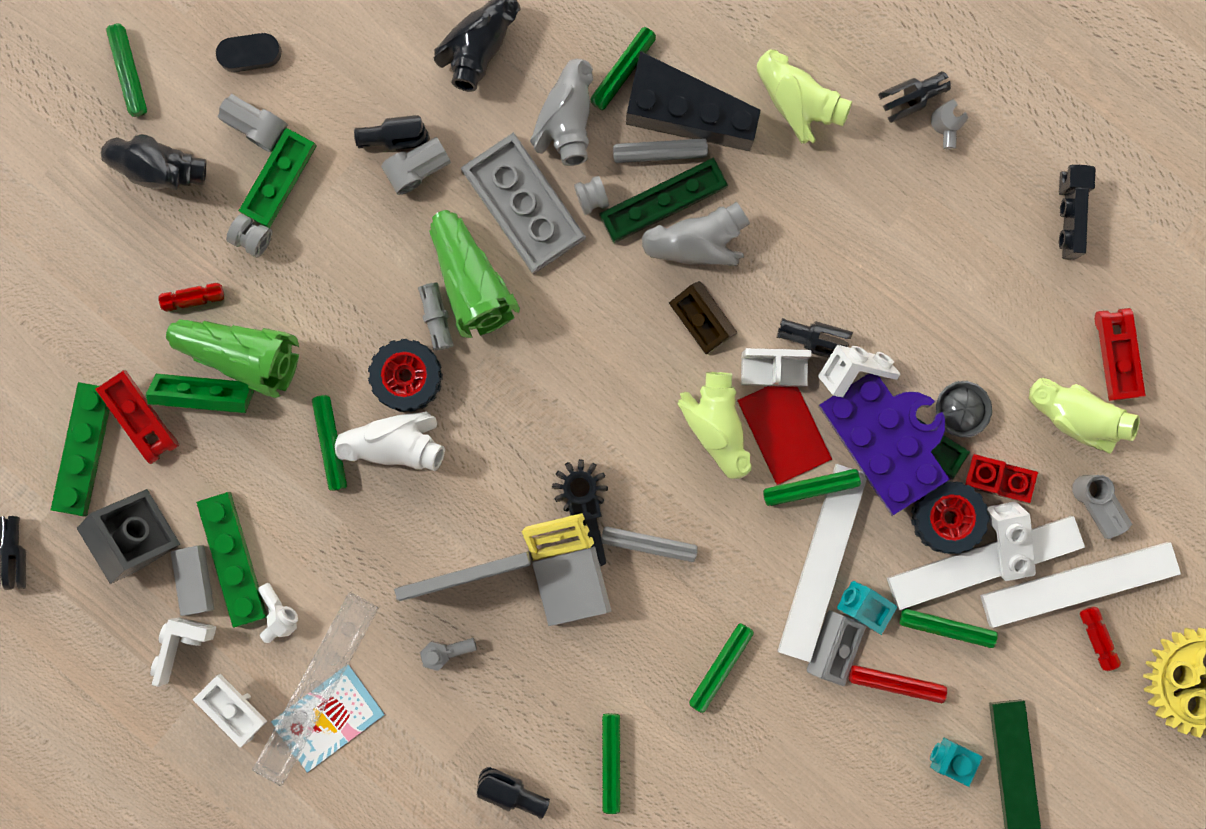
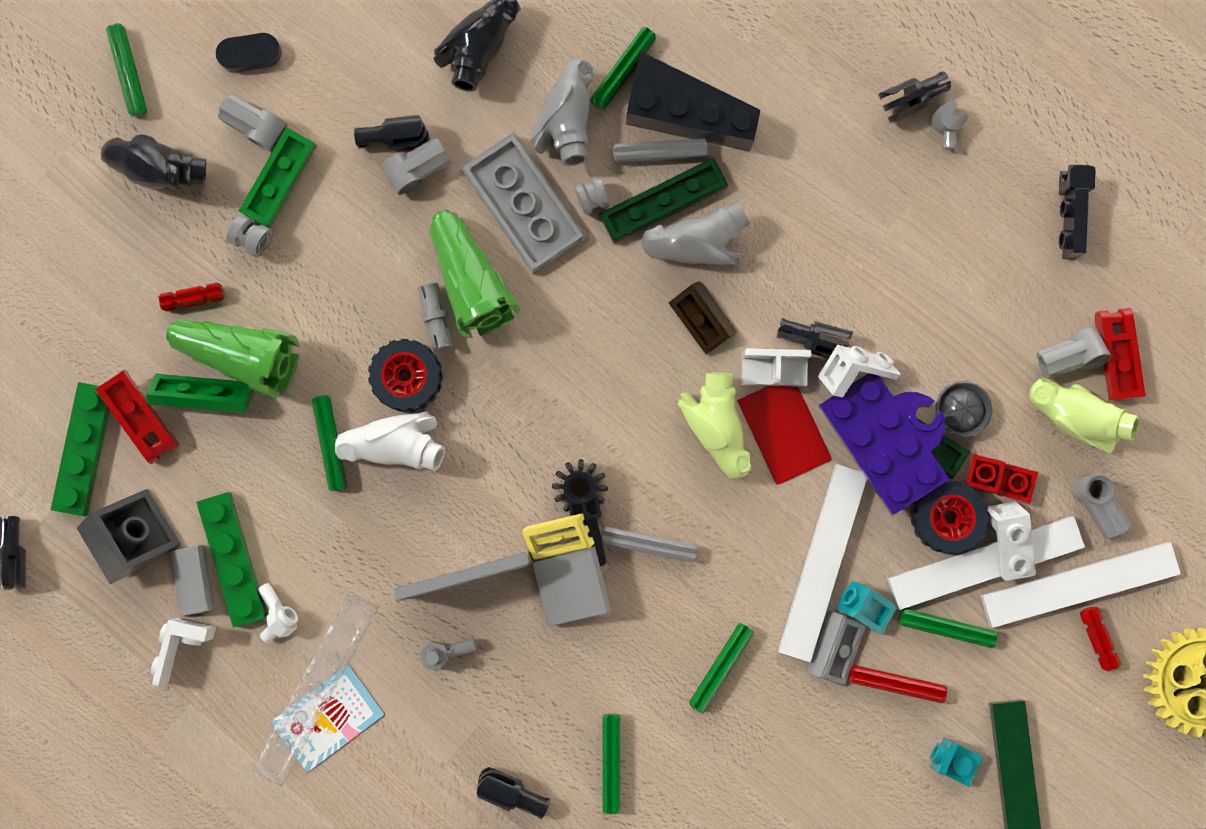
(230, 710): white panel -> none
(800, 96): yellowish green animal -> none
(812, 487): green axle -> none
(1082, 350): none -> light grey piece

